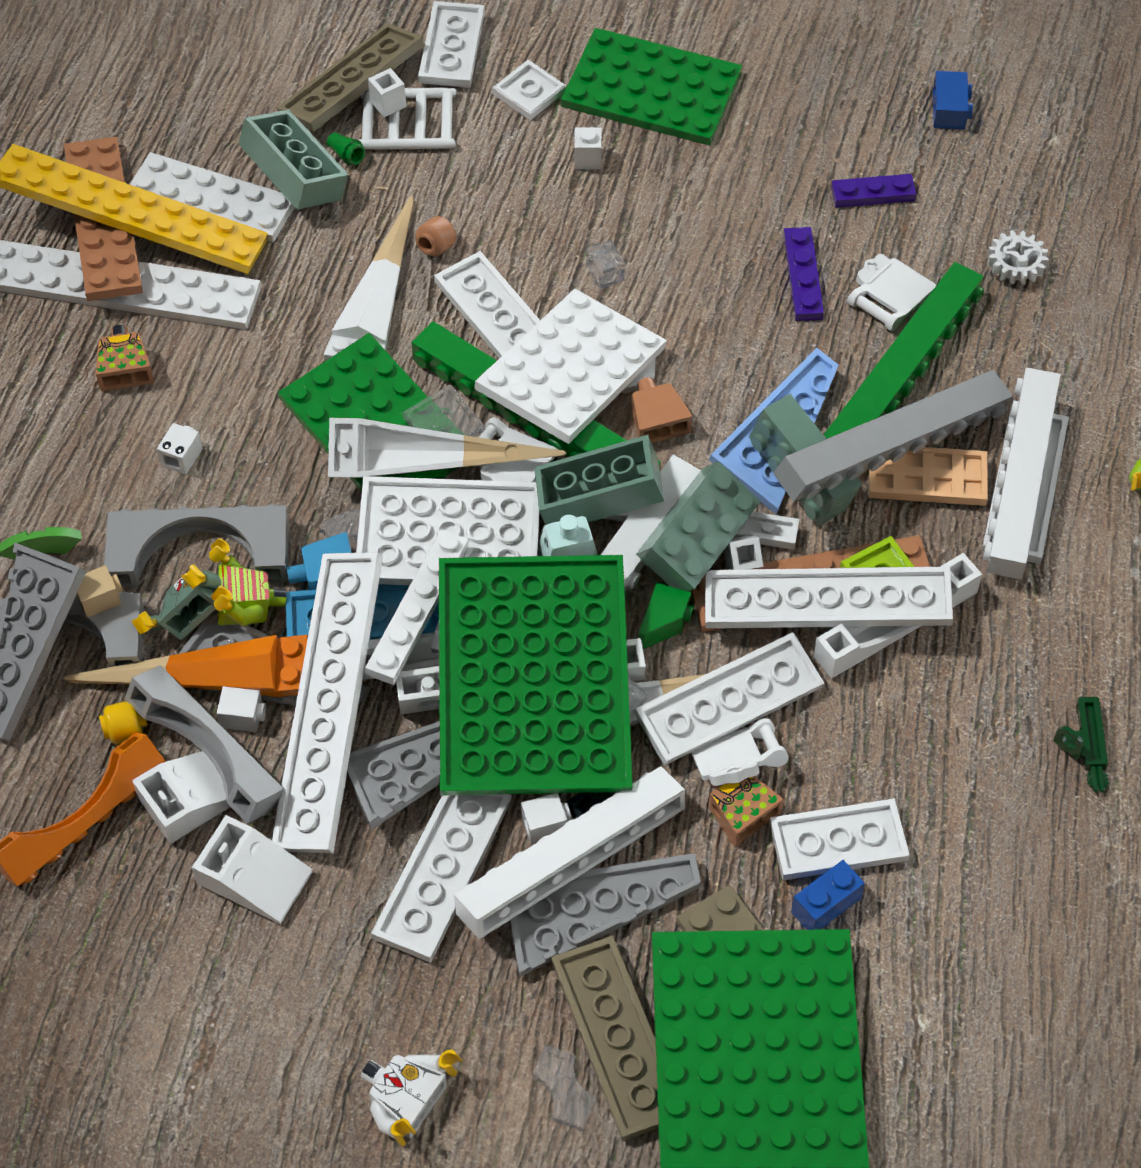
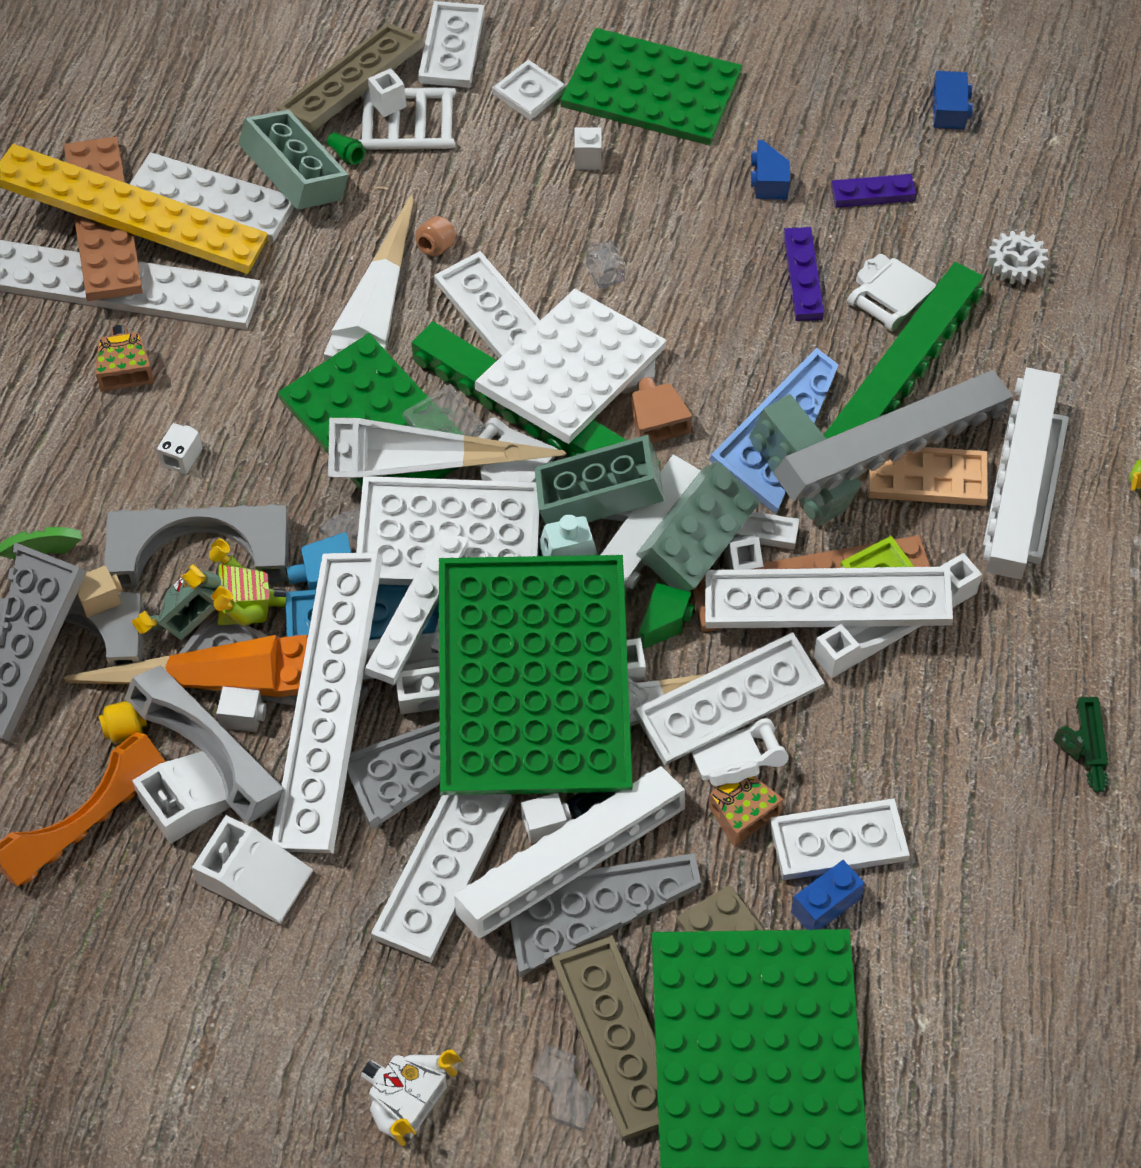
(771, 173): none -> blue slope

